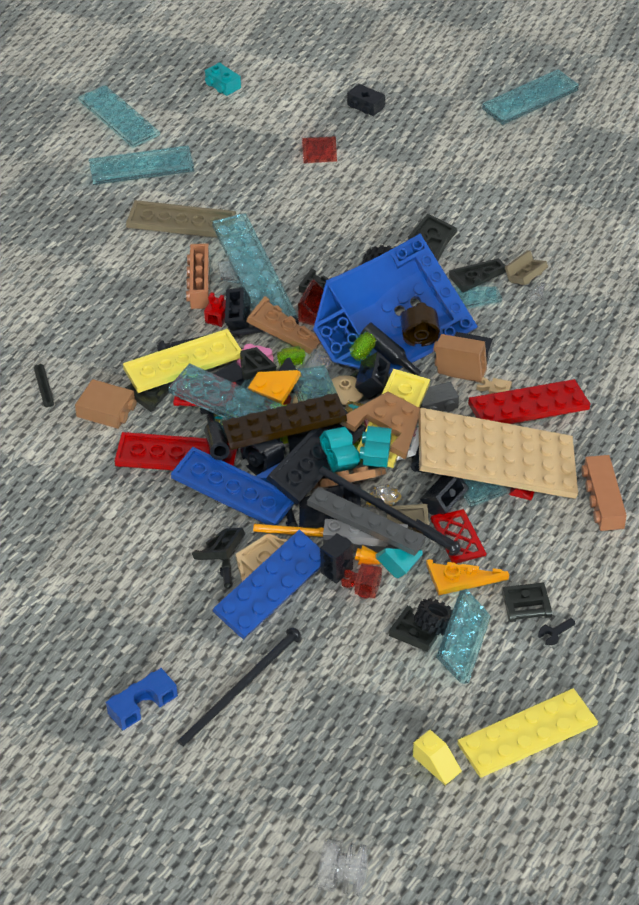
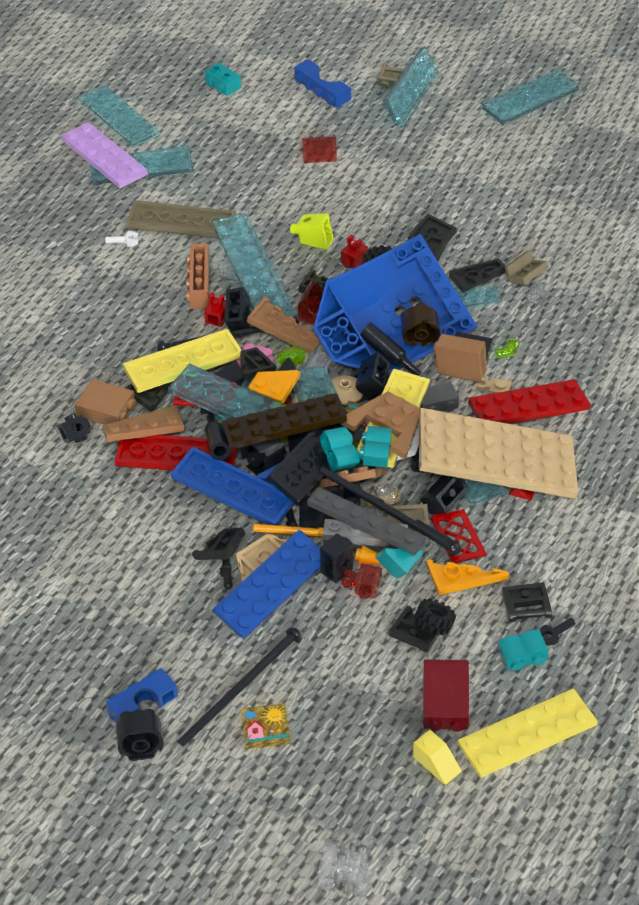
(43, 385): pearl dark grey axle -> none
(74, 428): none -> black brick
(104, 155): none -> lavender plate
(129, 239): none -> white bar
(139, 734): none -> black brick
(148, 424): none -> medium nougat wing
(265, 726): none -> clear yellow tile
(314, 230): none -> neon yellow torso
(333, 92): none -> blue arch
(353, 253): none -> red brick
(362, 346): clear neon green brick -> none
(366, 99): black brick -> none
(389, 76): none -> dark tan bracket
(411, 87): none -> clear light blue plate
(446, 694): none -> dark red slope
(463, 636): clear light blue plate -> none
(510, 349): none -> clear neon green arm
(523, 650): none -> teal brick
(604, 493): nougat brick -> none

